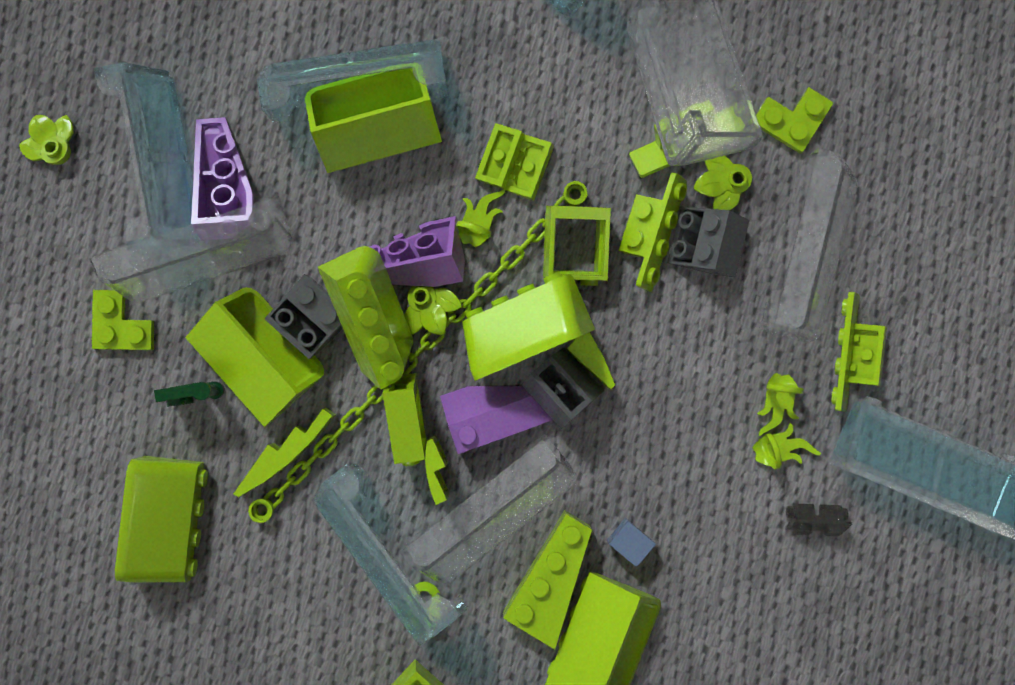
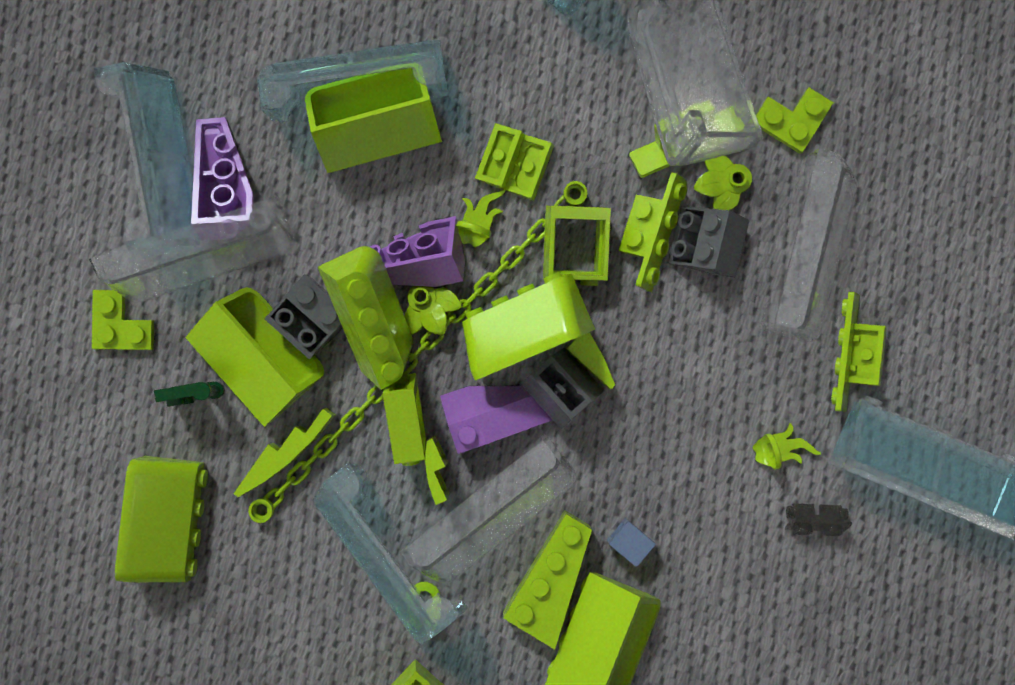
(46, 136): lime plate -> none
(779, 396): lime piece -> none

